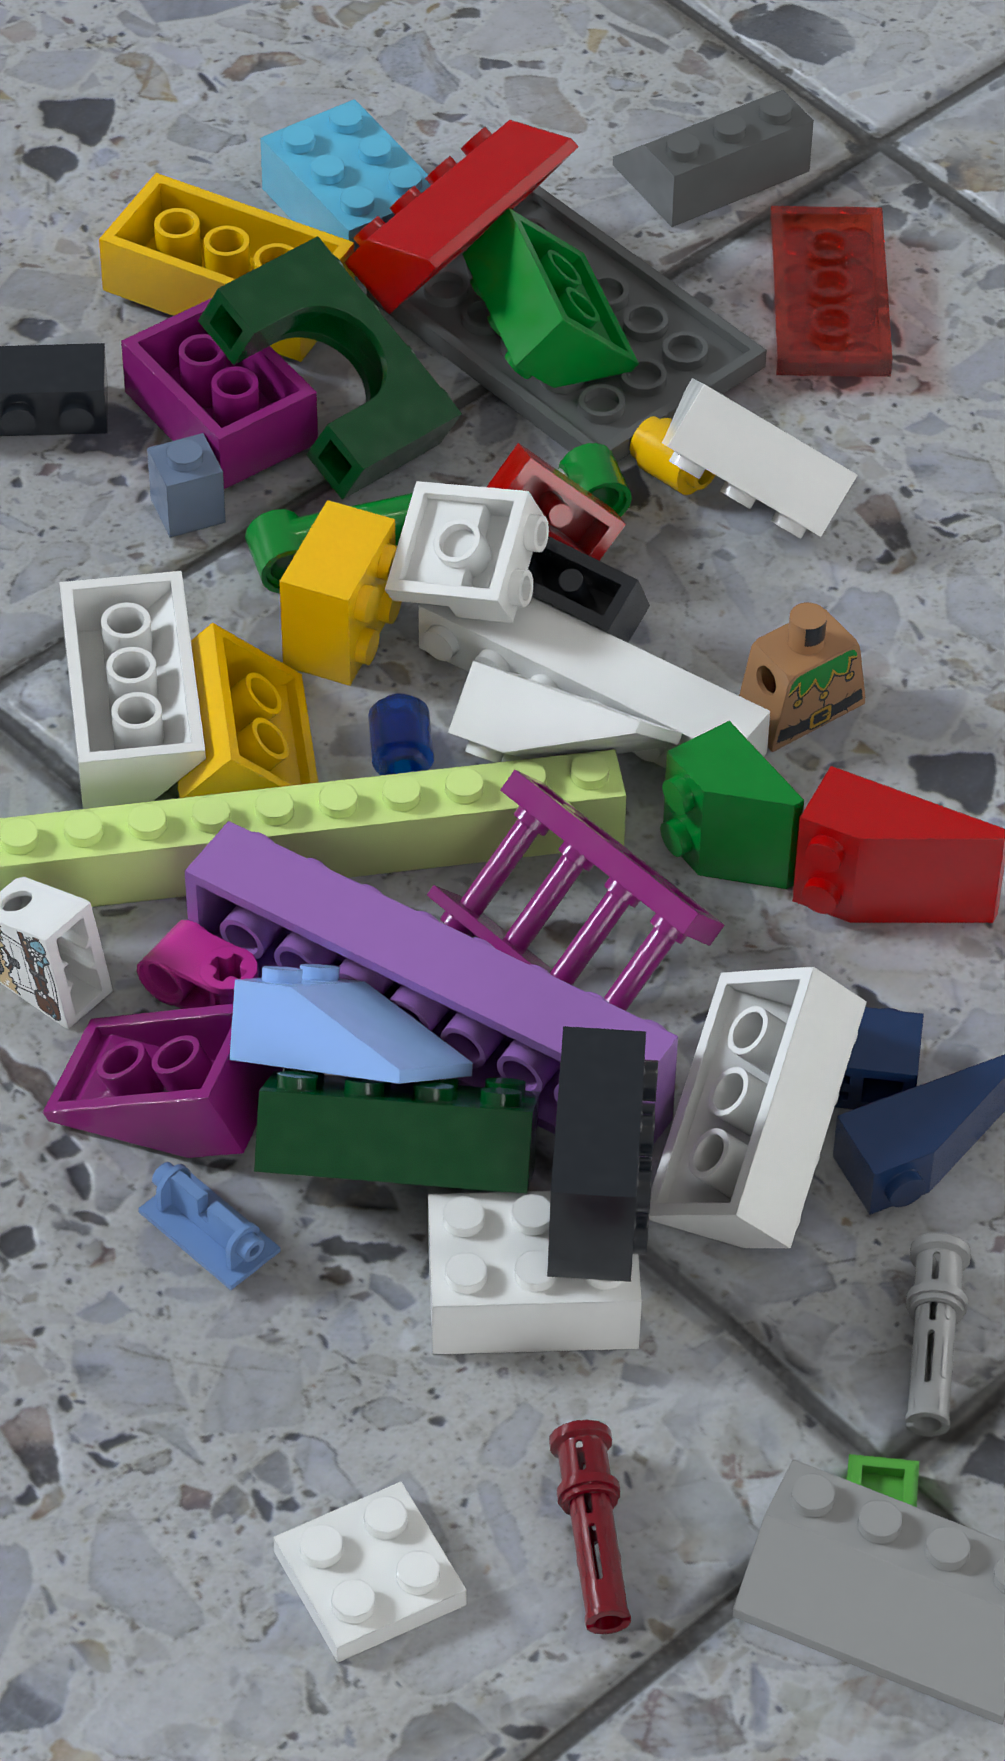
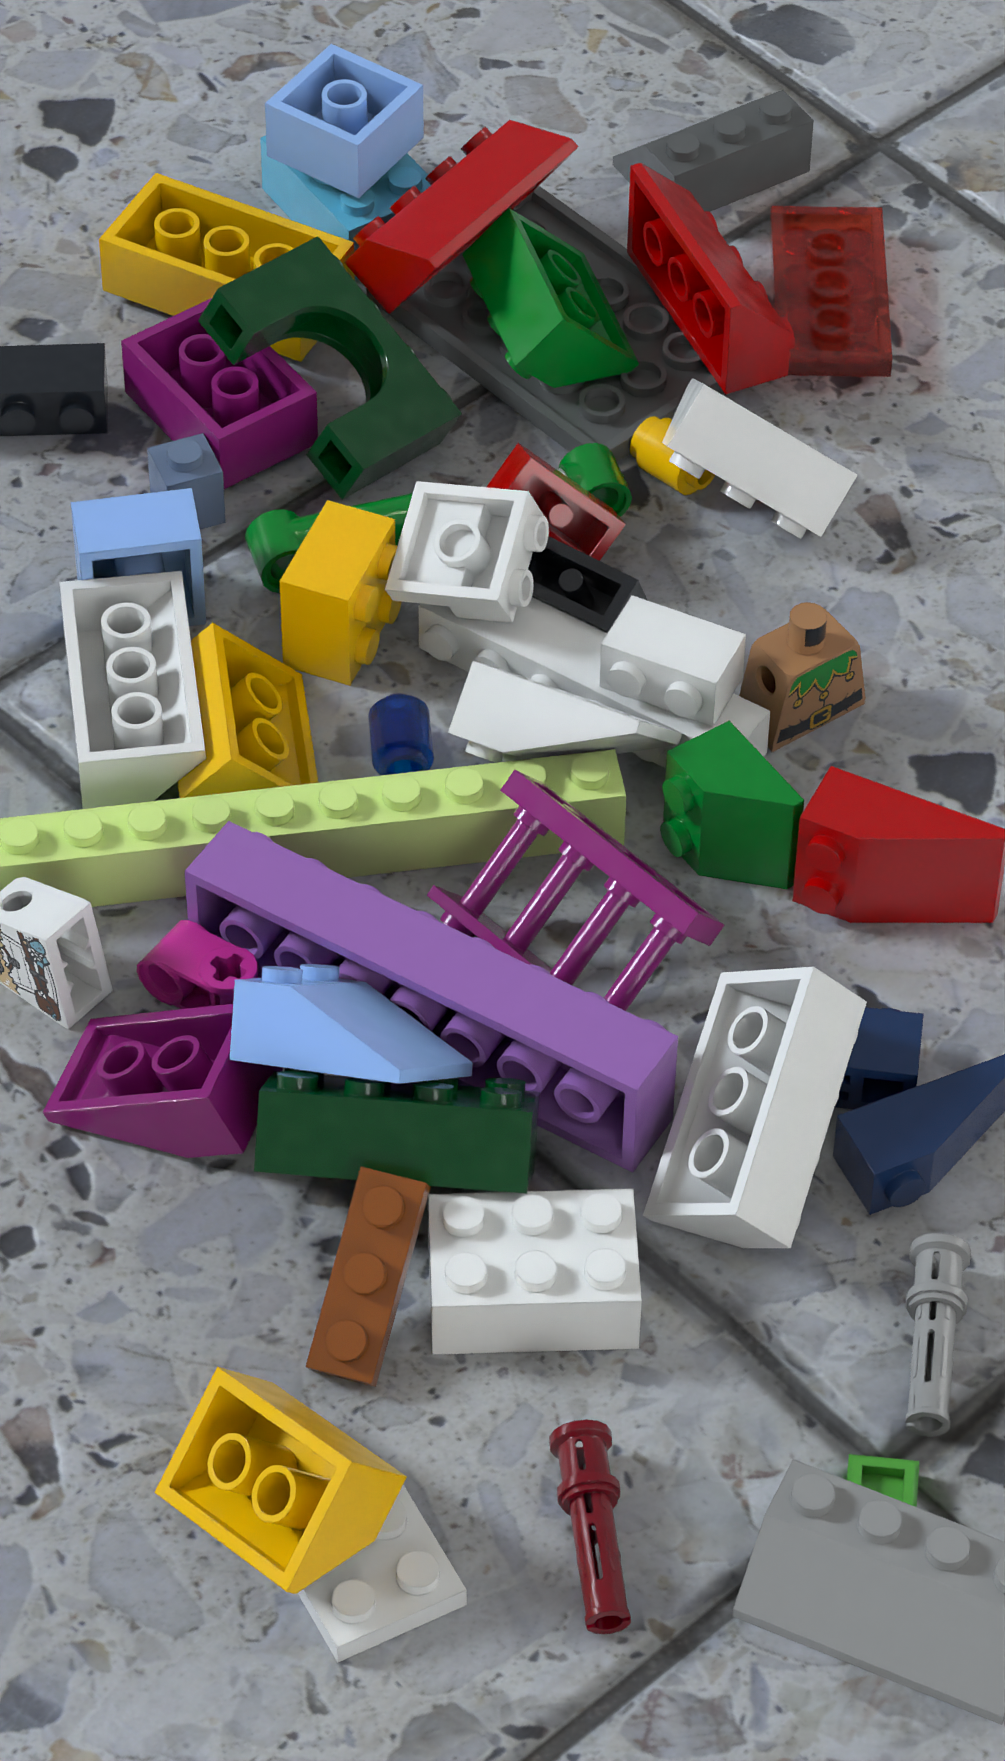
(142, 537): none -> light blue brick
(206, 1226): medium blue hinge -> none
(277, 1481): none -> yellow slope
(344, 120): none -> light blue brick
(368, 1276): none -> dark orange plate
(597, 1173): black brick -> none
(672, 660): none -> white brick
(705, 284): none -> red slope

